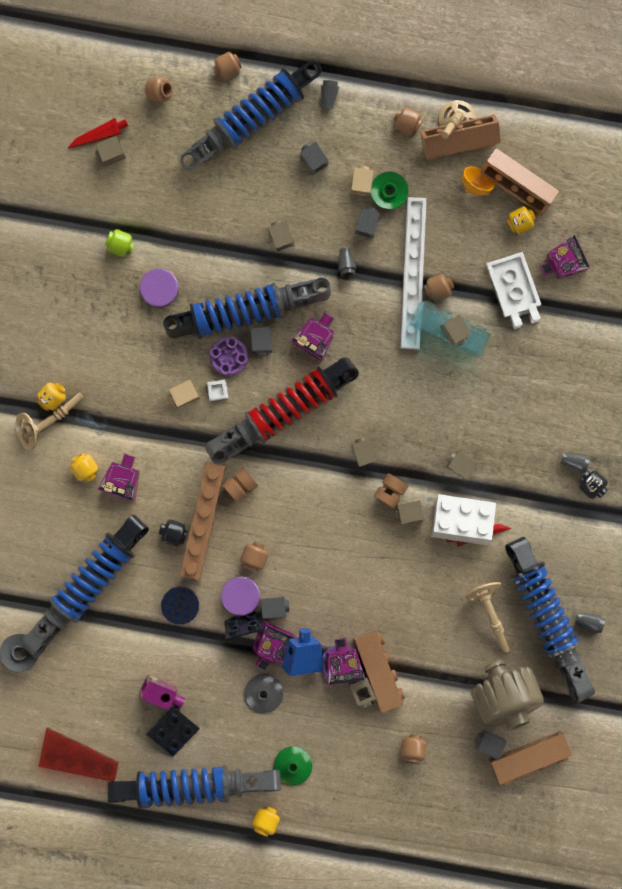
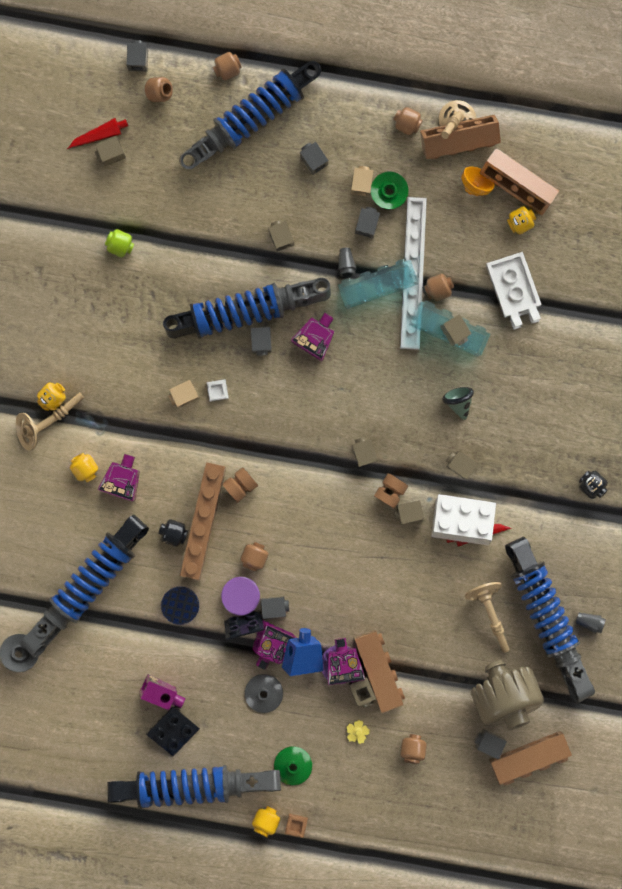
(76, 758): clear red wing -> none
(137, 56): none -> dark grey brick
(159, 288): medium lavender tile -> none
(229, 356): medium lavender tile -> none
(286, 407): piece -> none
(296, 825): none -> medium nougat tile
(329, 93): dark grey cone -> none
(357, 731): none -> light yellow plant
(378, 284): none -> clear light blue brick
(459, 400): none -> sand green hat
(565, 259): torso -> none
(576, 462): dark grey cone -> none

